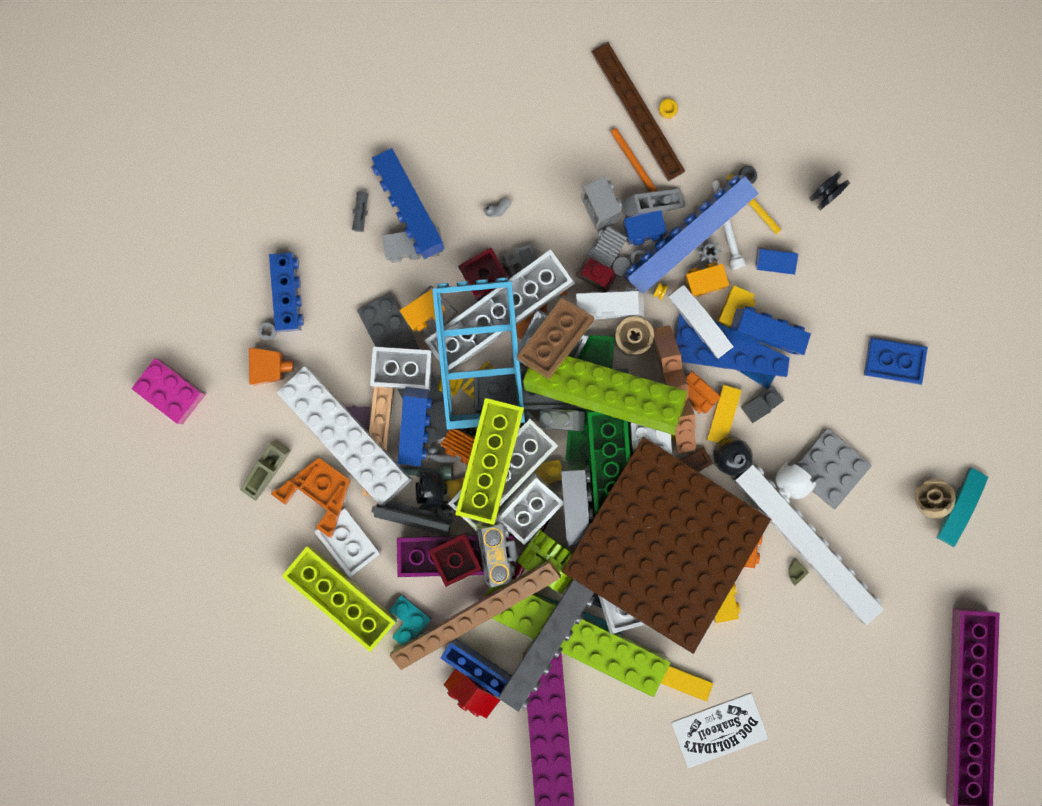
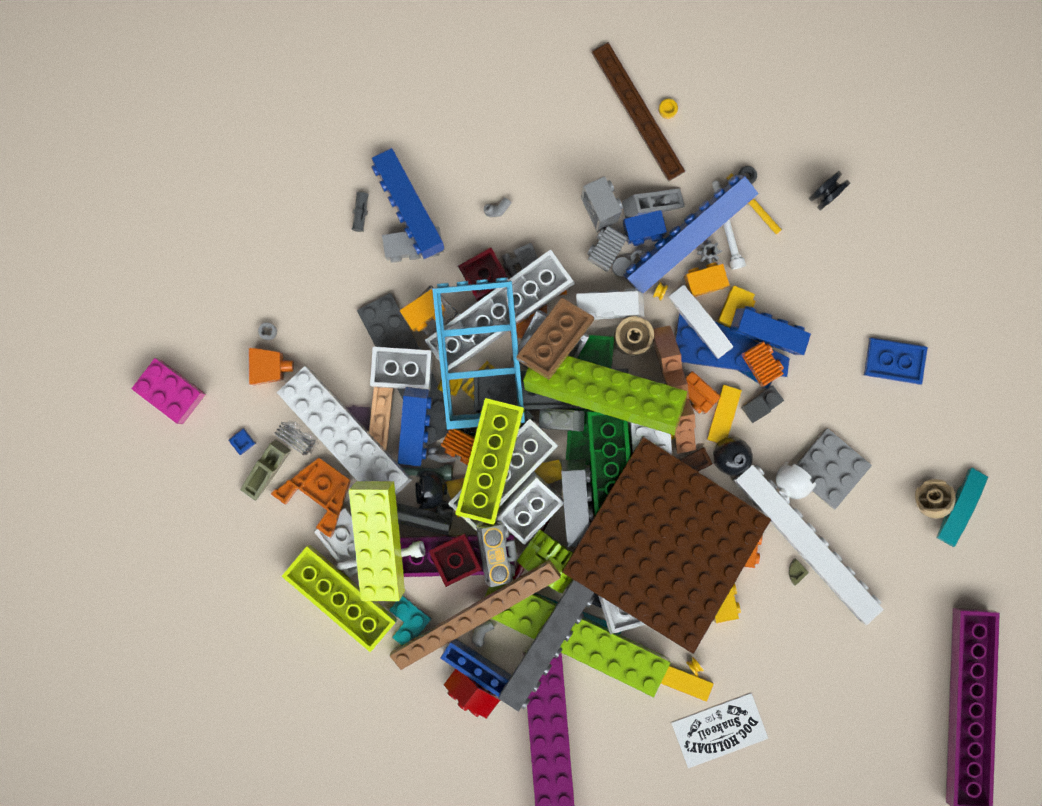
(242, 441): none -> blue tile
(285, 292): blue brick -> none
(292, 434): none -> clear brick
(377, 540): none -> neon yellow brick
(416, 549): none -> white piece
(479, 633): none -> light grey arm
(596, 274): dark red torso -> none
(633, 160): orange bar -> none
(694, 666): none -> yellow bush
(762, 363): none -> orange brick
(776, 261): blue hinge -> none

